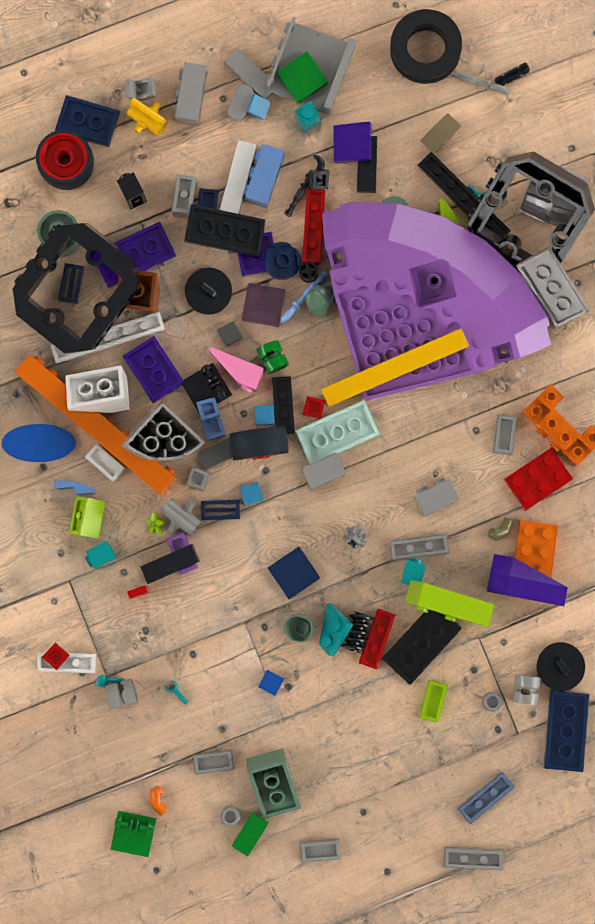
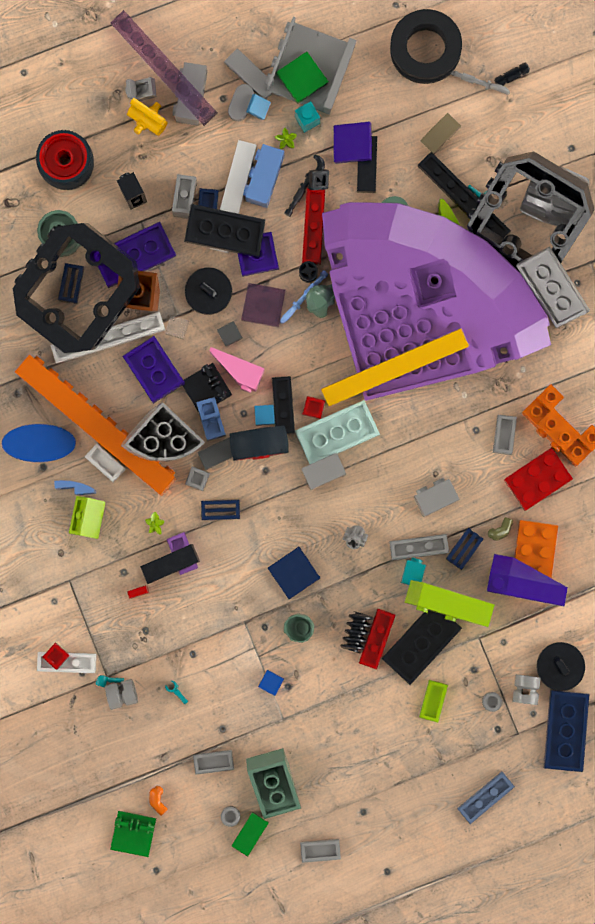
(89, 120): dark blue tile -> none
(98, 390): white slope -> none
(100, 555): teal brick -> none
(164, 68): none -> clear purple plate
(180, 516): light grey pin -> none
(251, 493): dark azure tile -> none
(276, 362): green wheel -> none
(282, 260): dark blue tile -> none
(286, 139): none -> lime plant
(334, 630): teal wing -> none
(473, 858): light grey tile -> none
(474, 535): none -> dark blue tile

